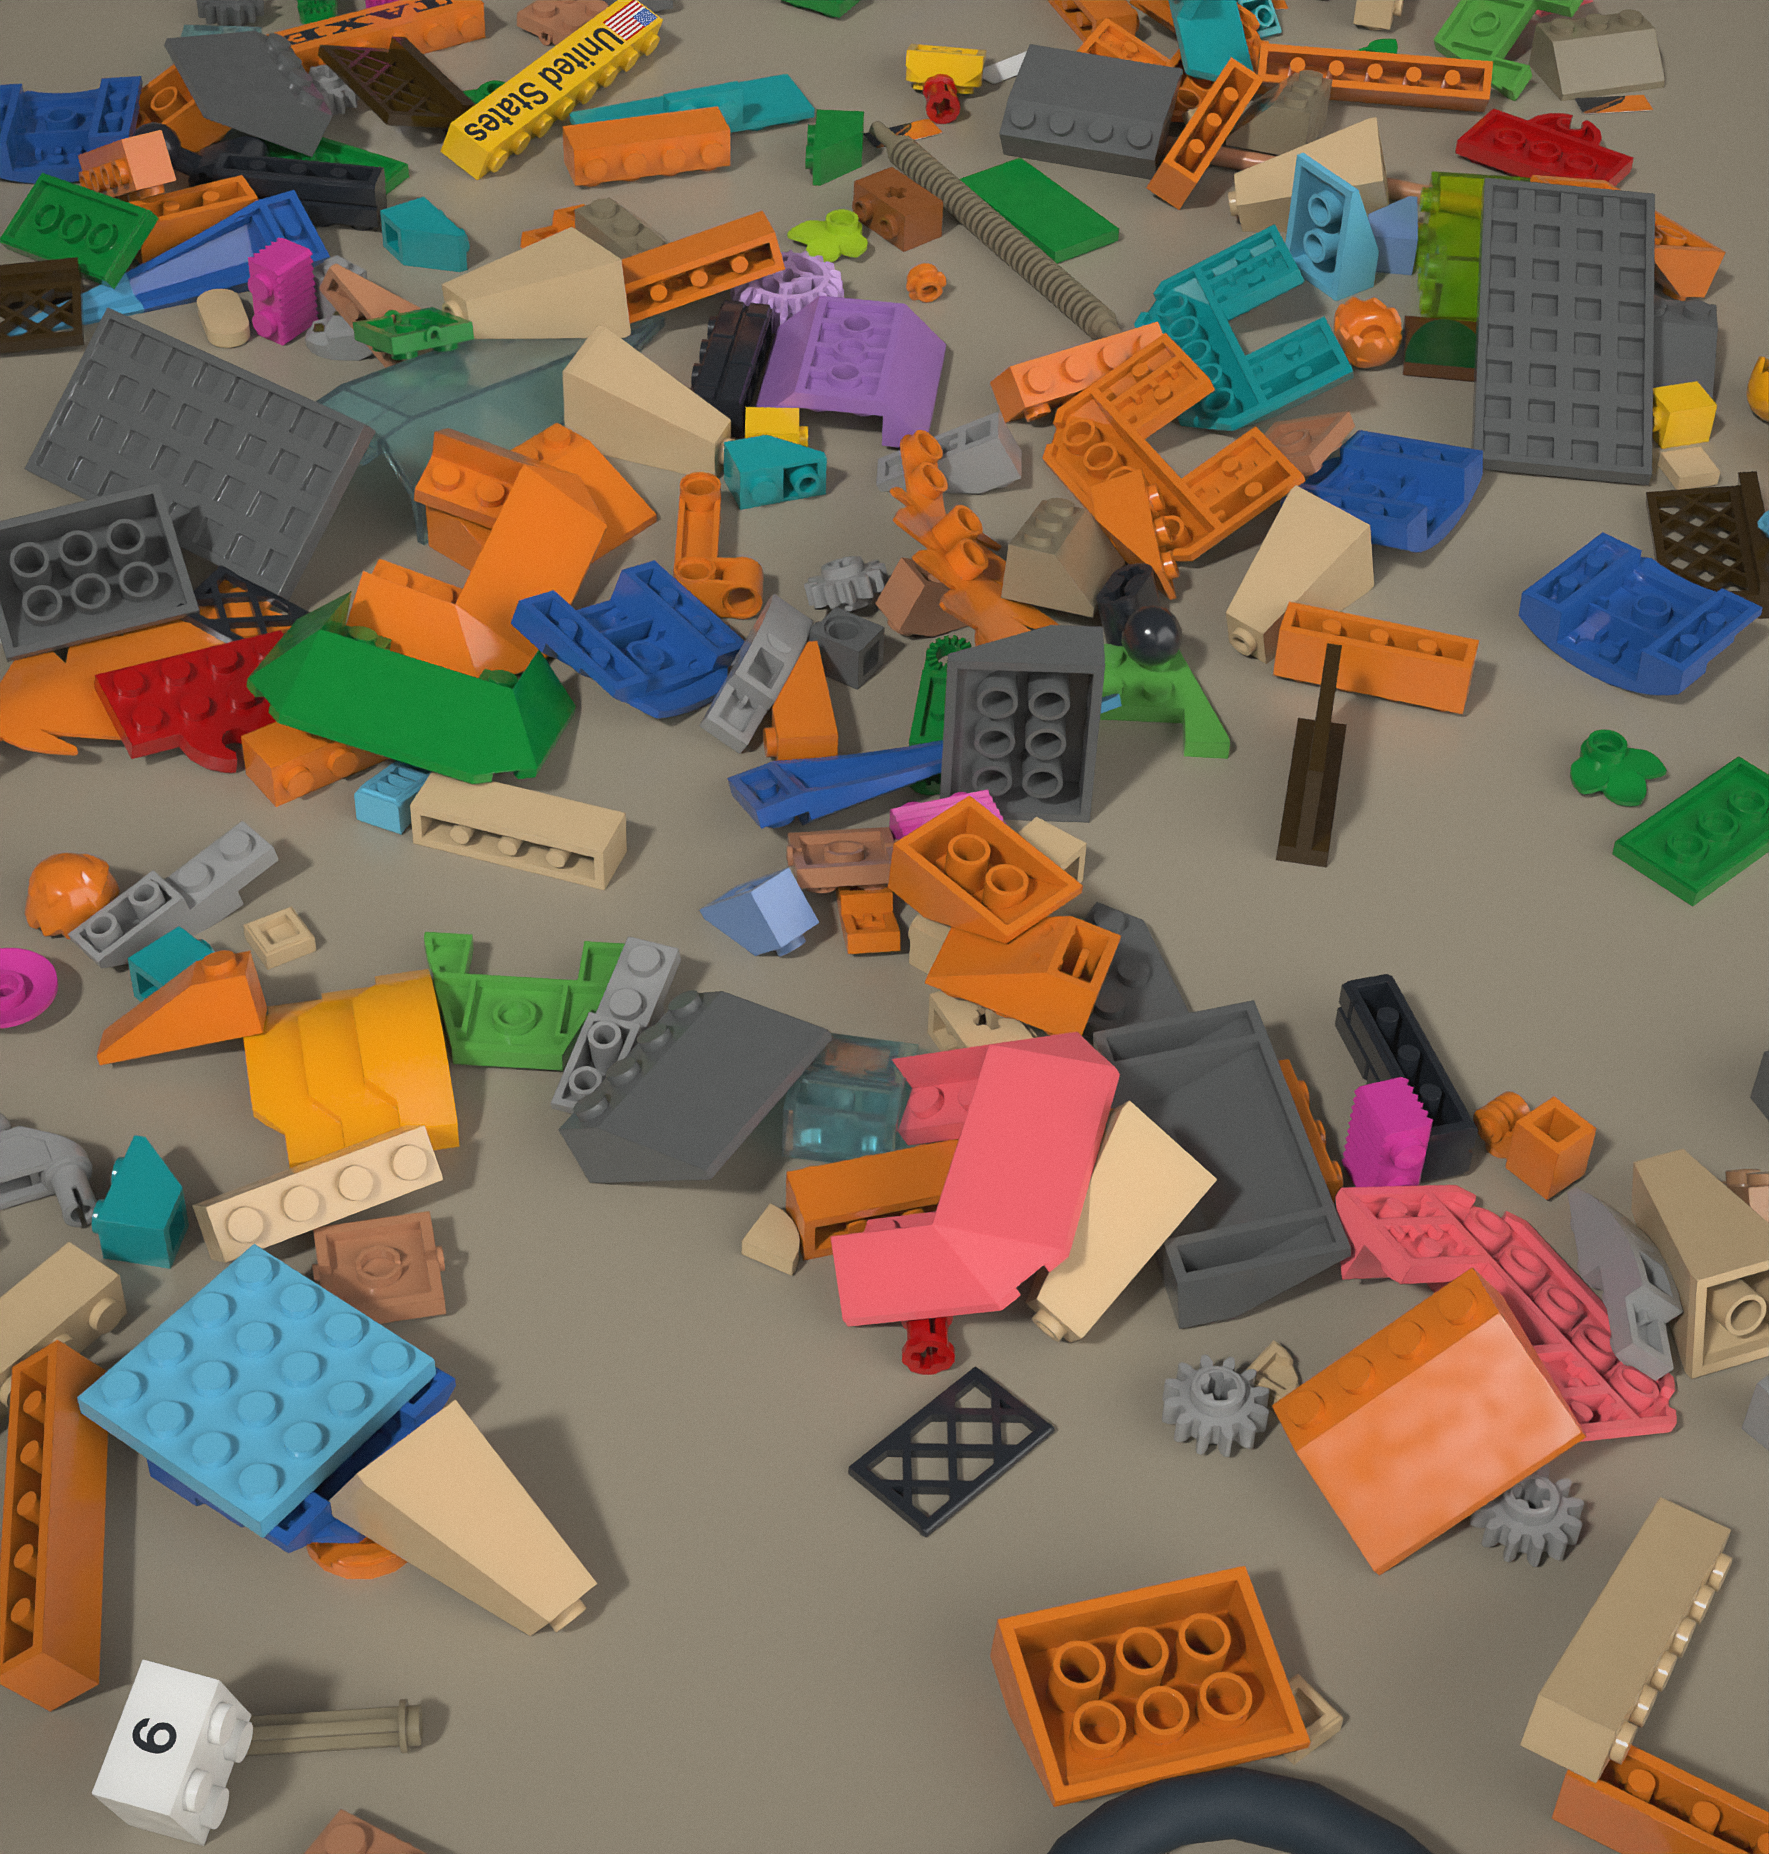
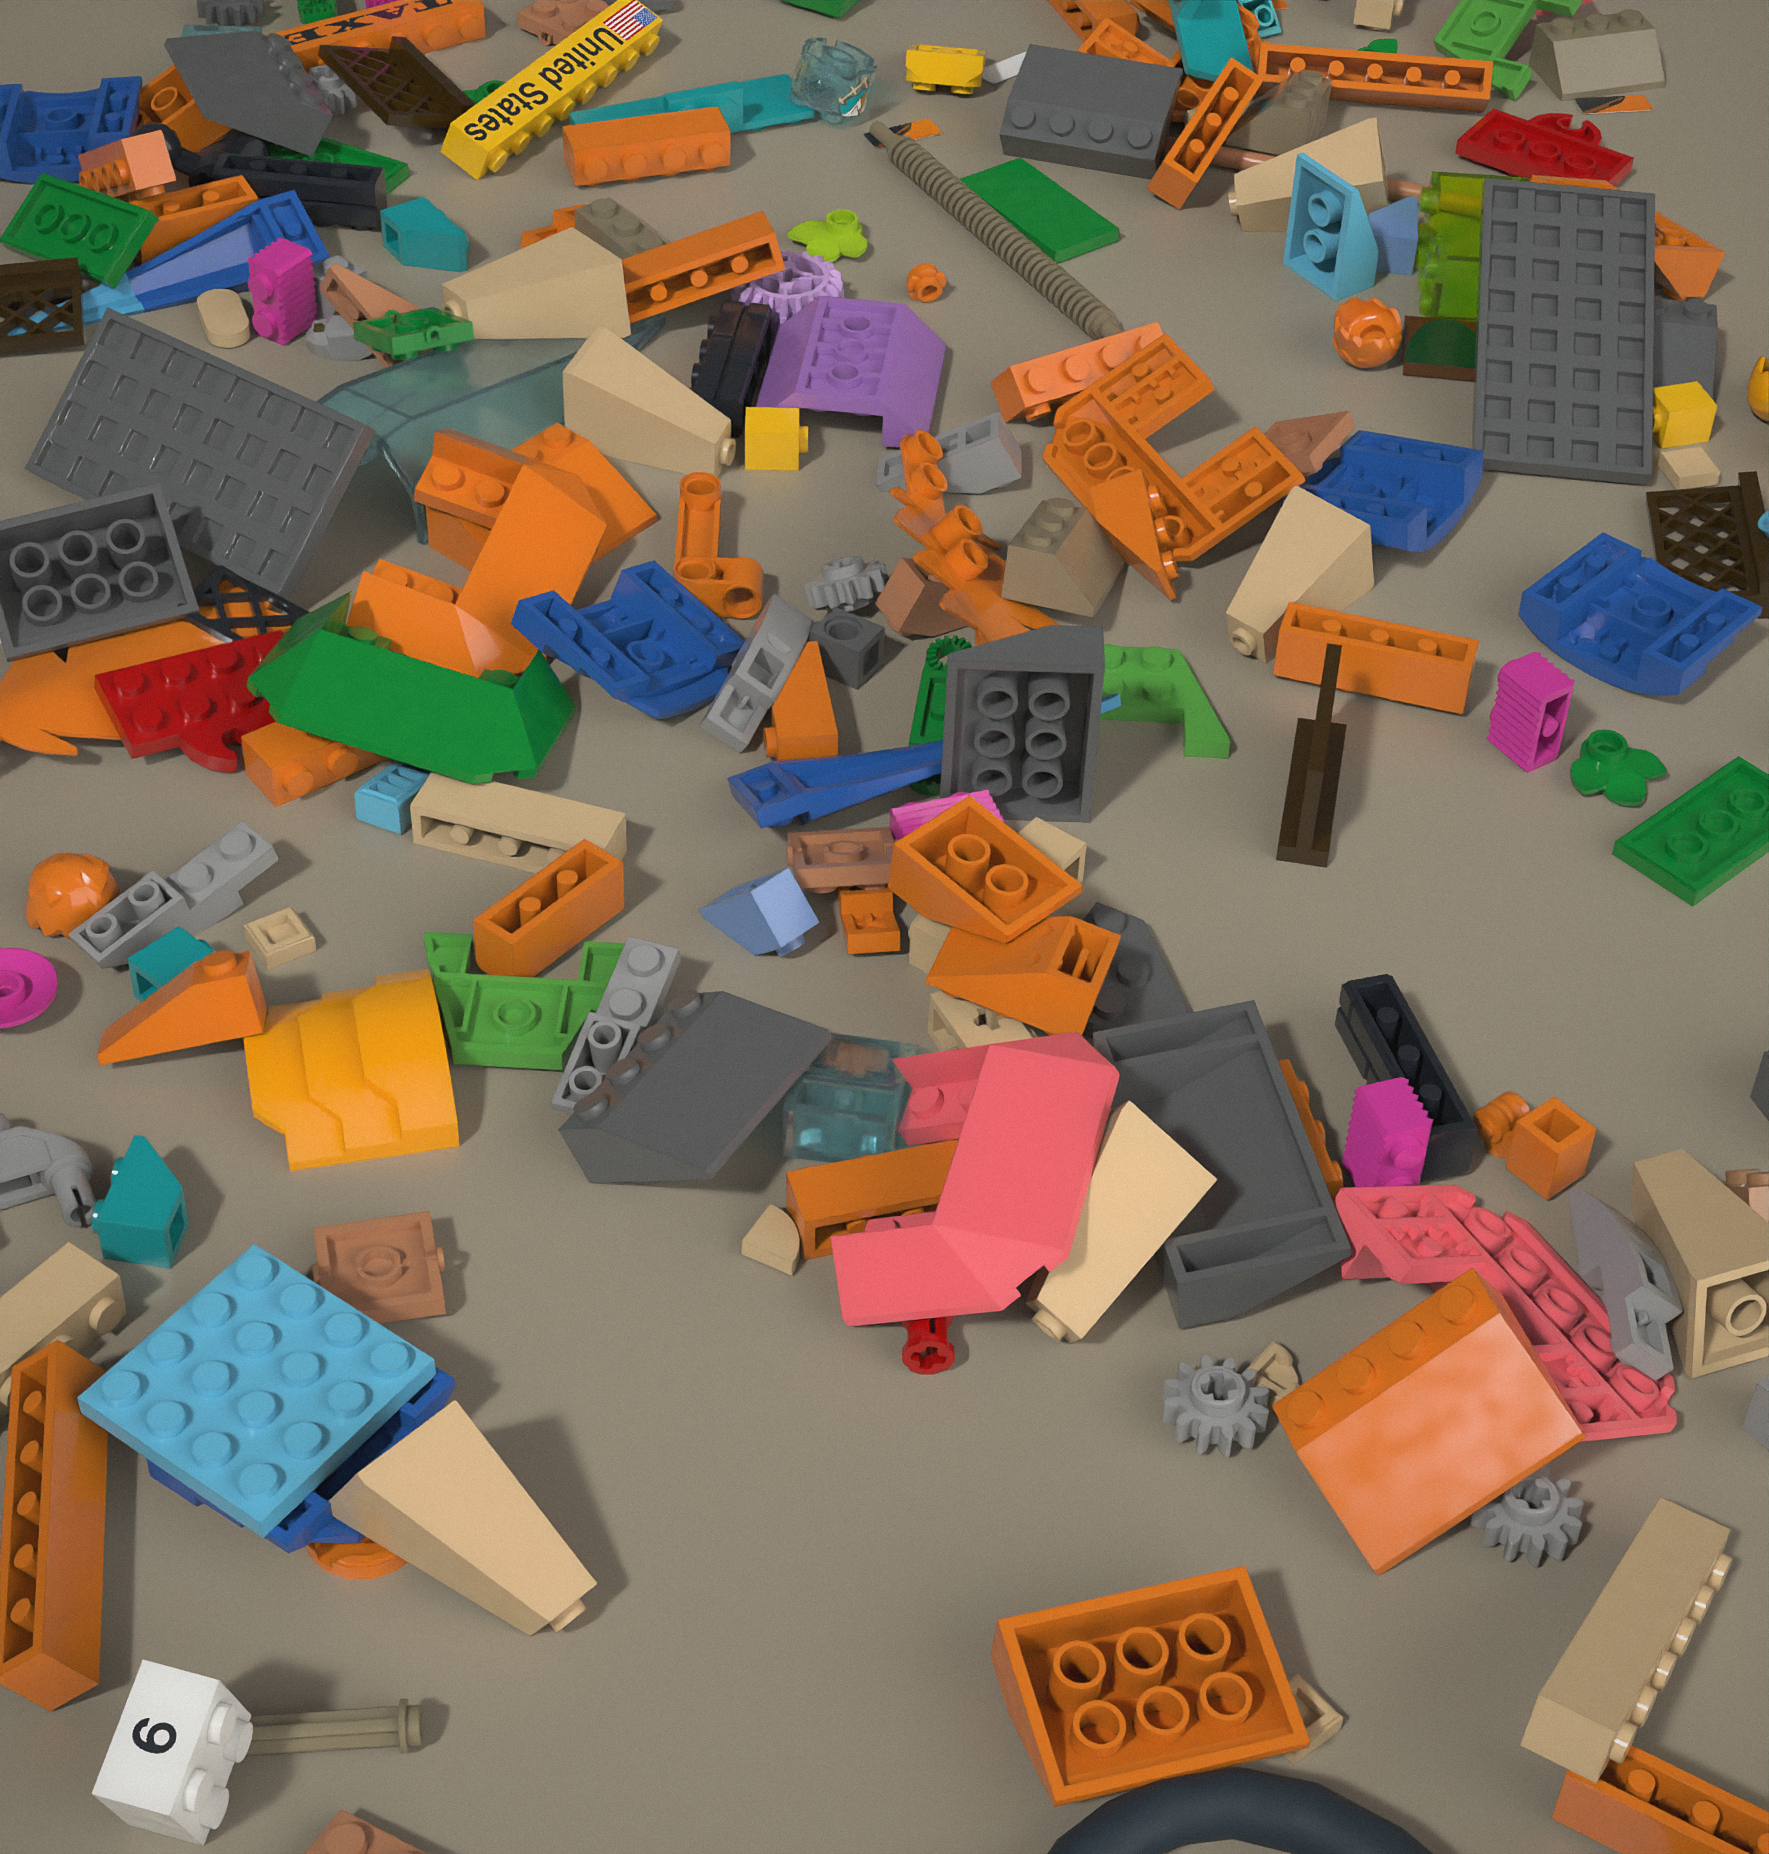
(317, 1192): tan brick -> none
(550, 912): none -> orange brick
(772, 471): teal slope -> none
(832, 79): none -> clear light blue brick
(834, 144): green slope -> none
(898, 209): dark orange brick -> none
(937, 96): red bush -> none
(943, 1410): black window -> none
(1134, 616): black beam -> none
(1254, 387): teal slope -> none
(1530, 711): none -> dark pink brick

